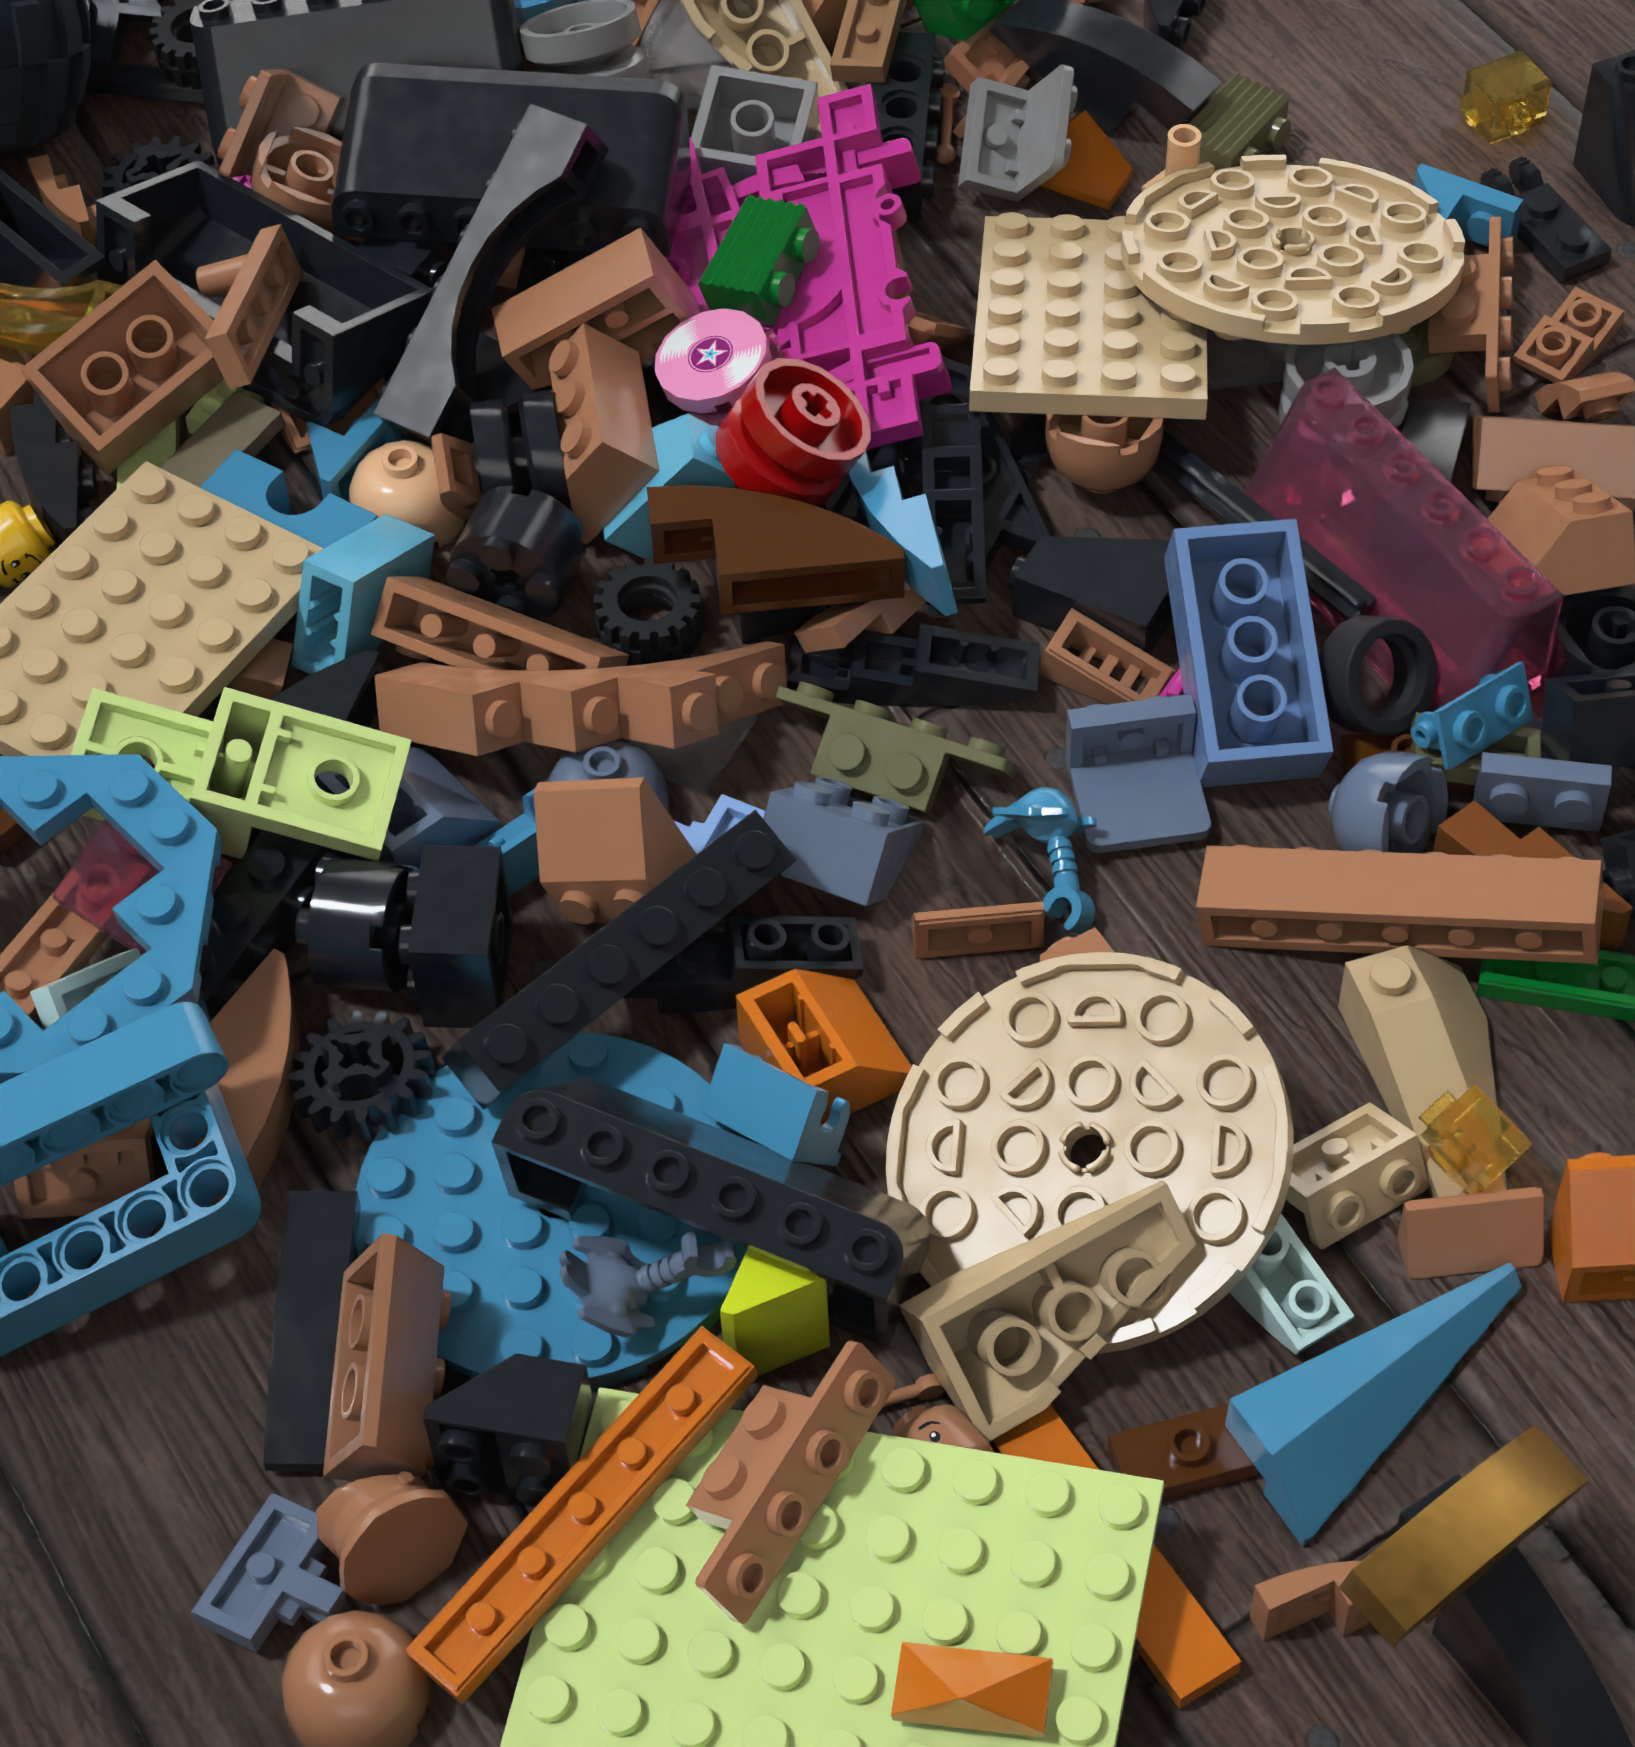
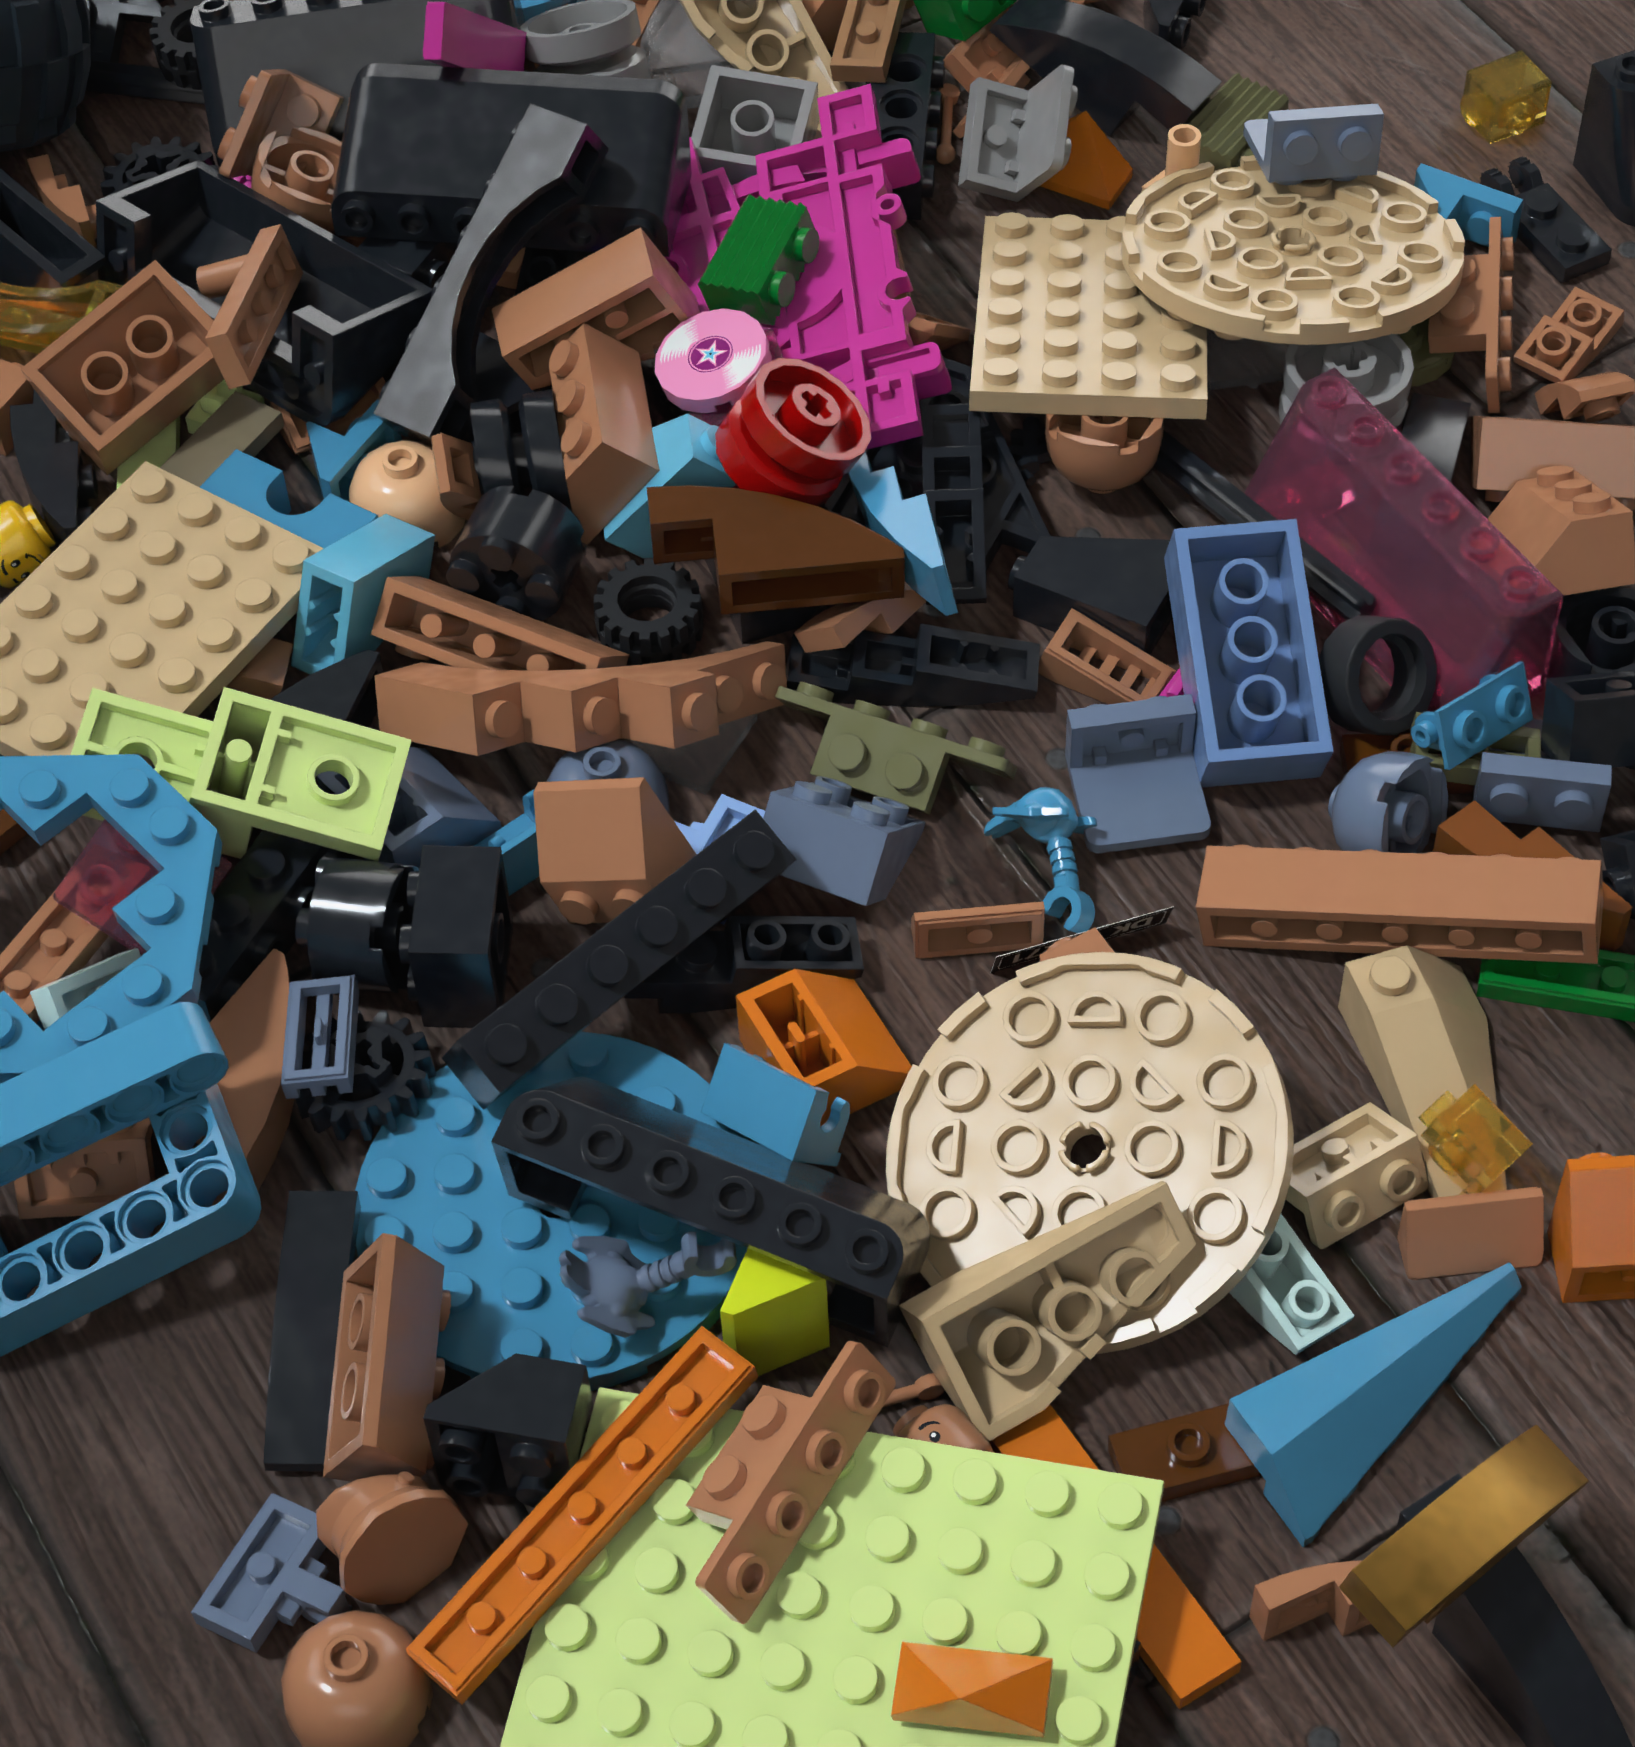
(320, 1074): none -> sand blue tile
(471, 40): none -> dark pink tile
(1108, 932): none -> black sticker
(1317, 143): none -> sand blue bracket

